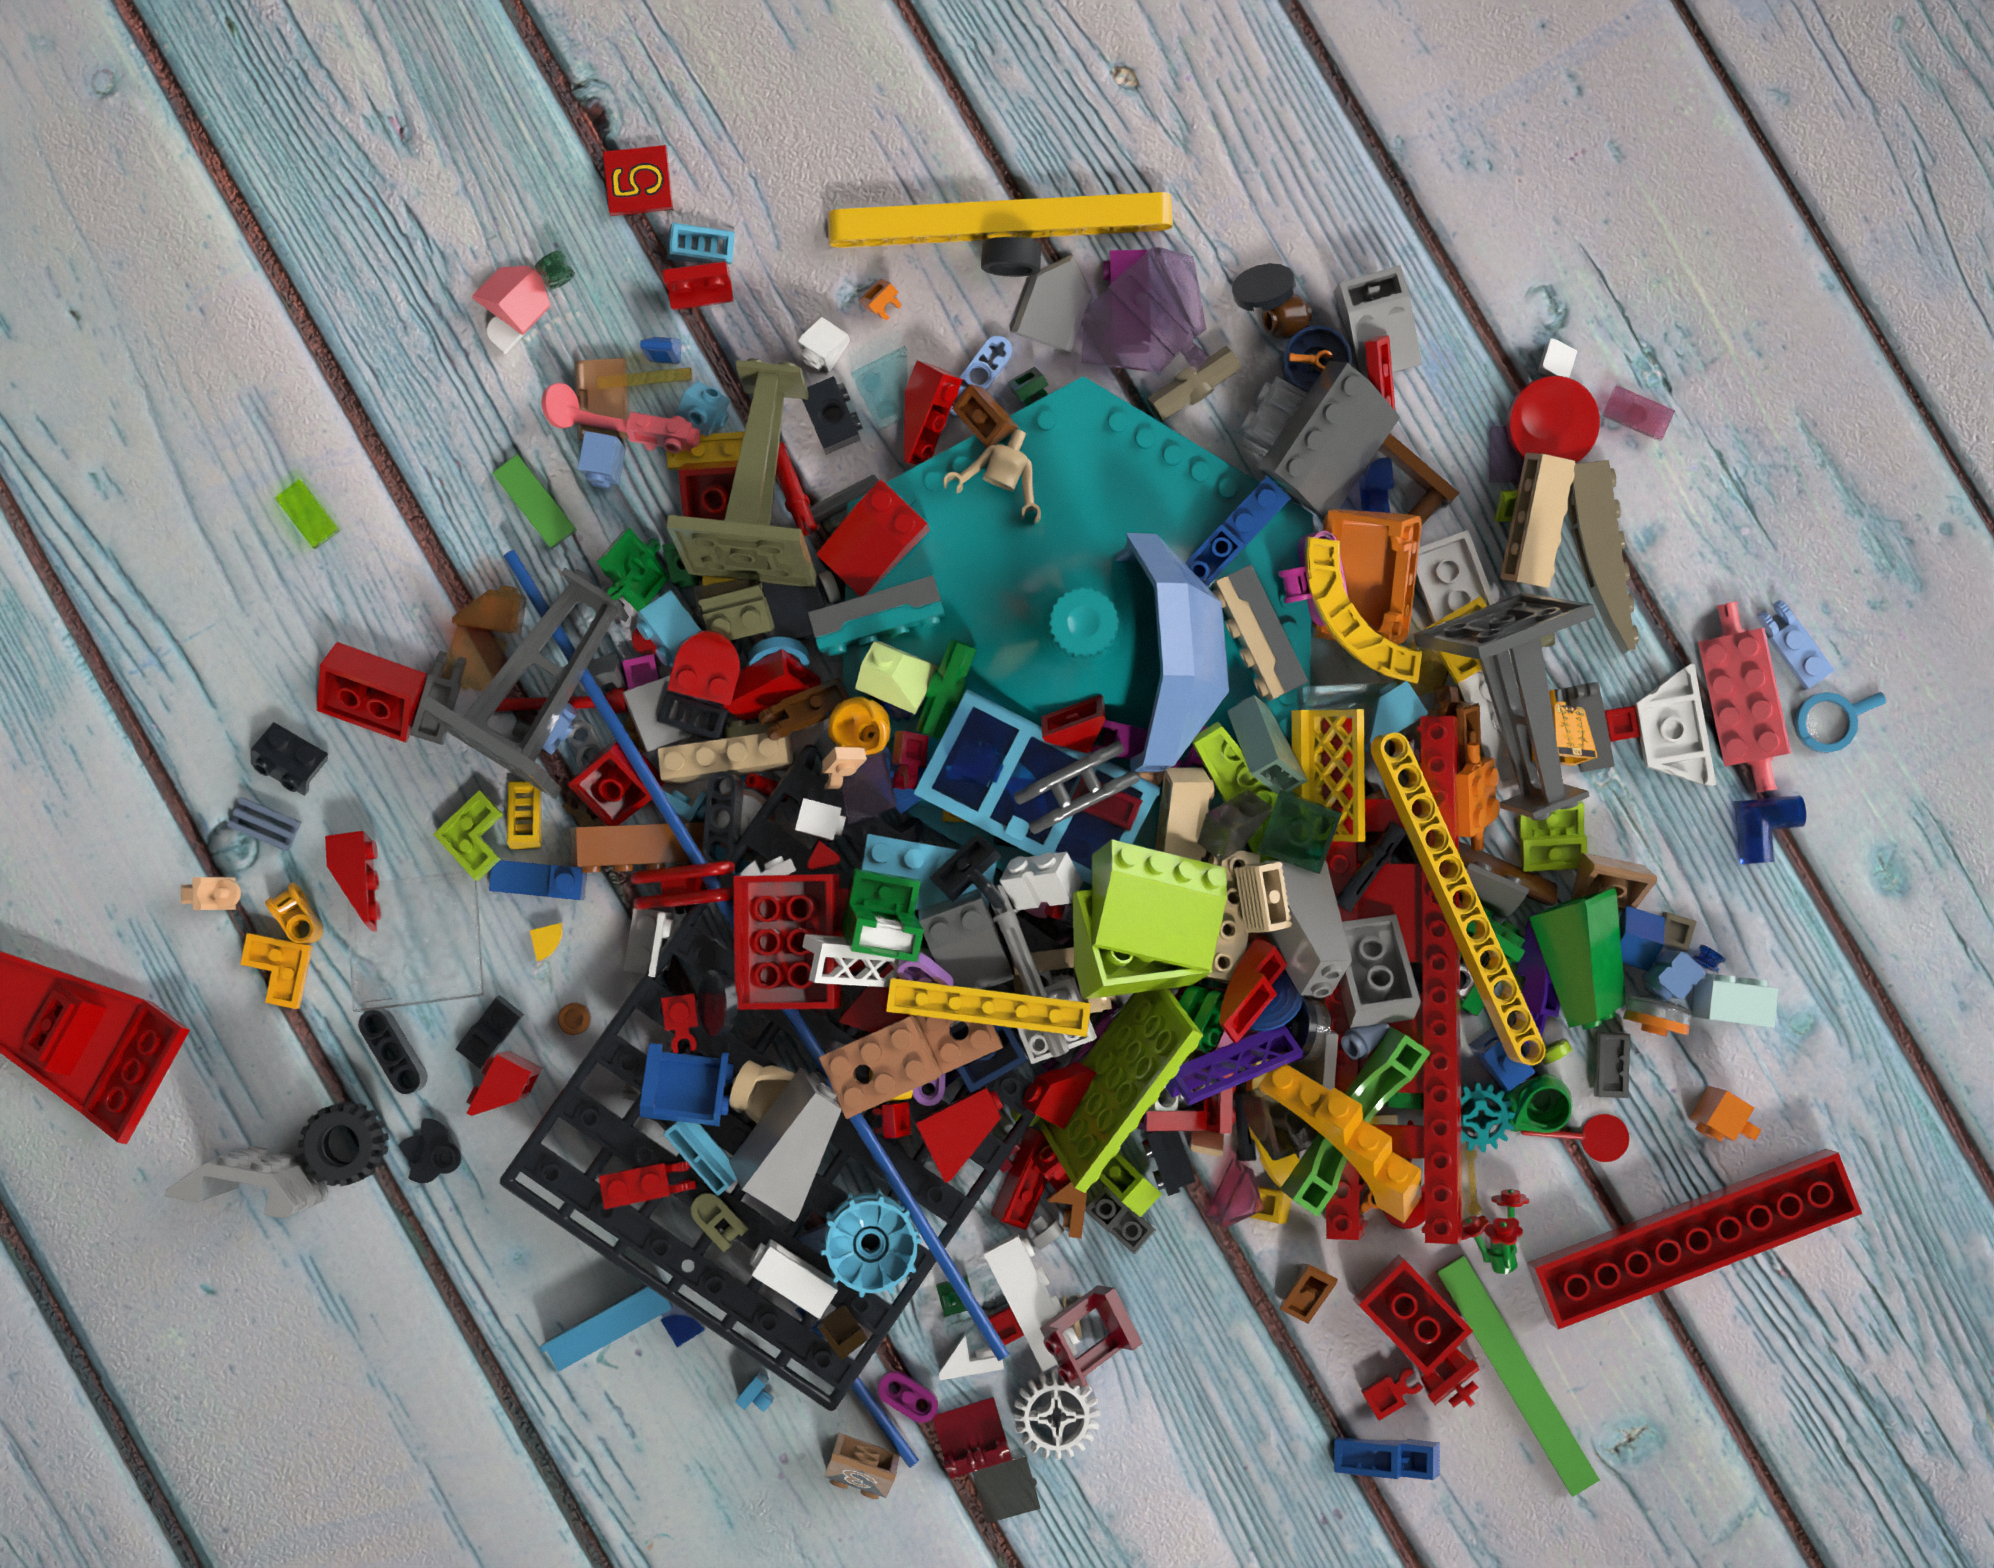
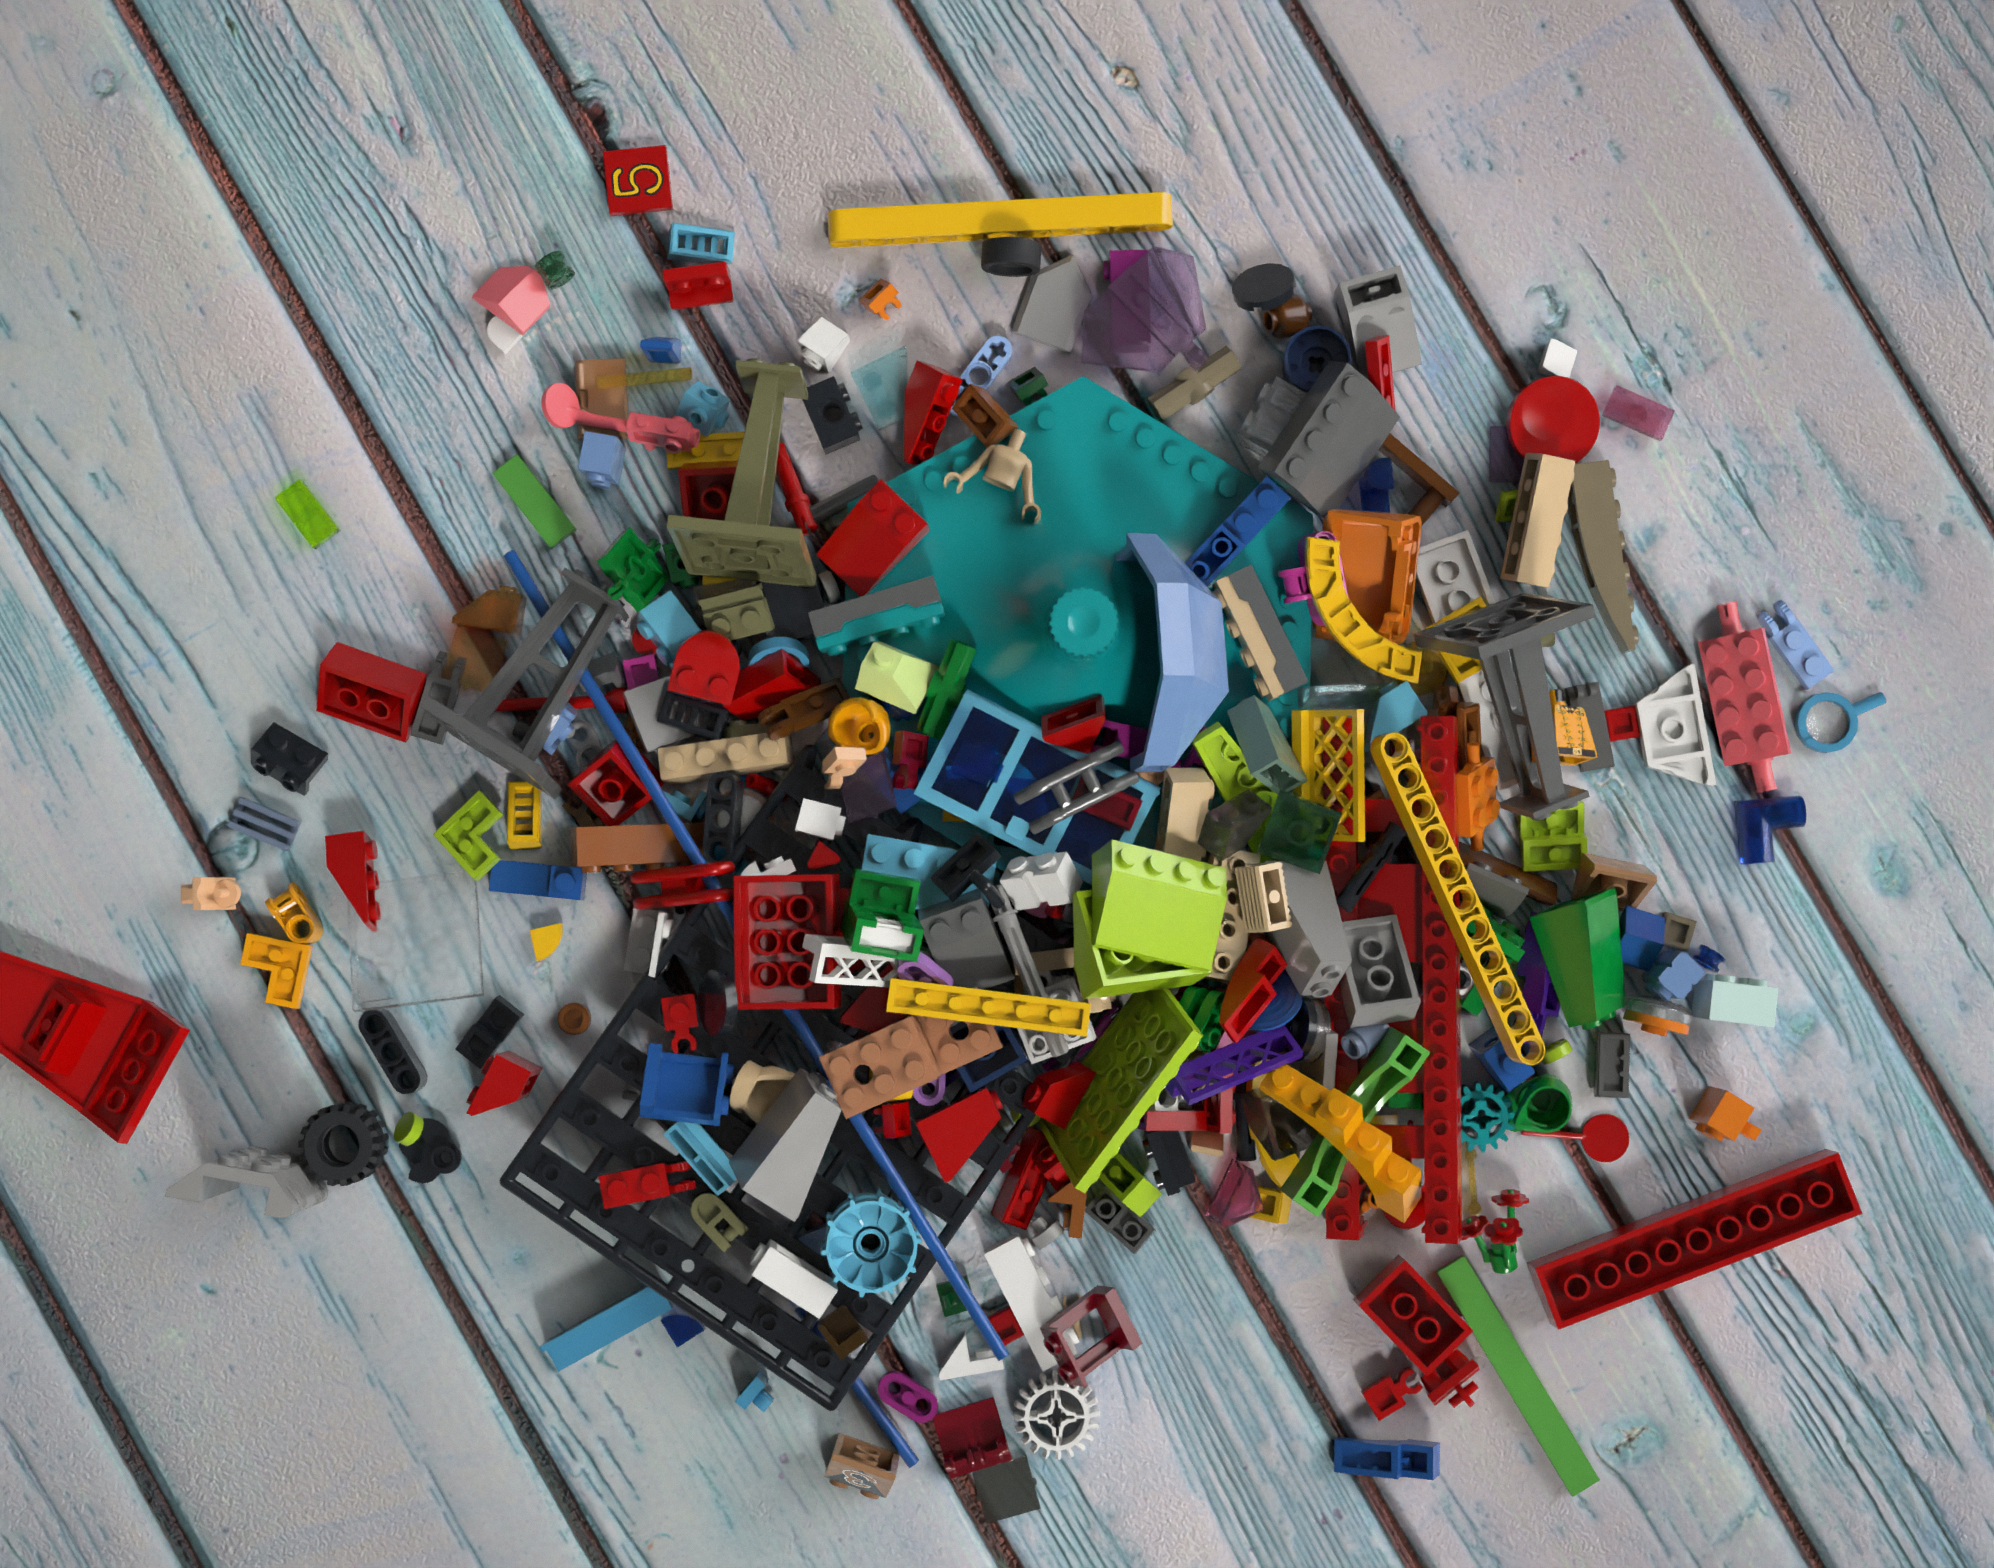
(408, 1128): none -> lime tile
(1307, 1292): dark orange slope -> none
(1311, 359): orange hand -> none

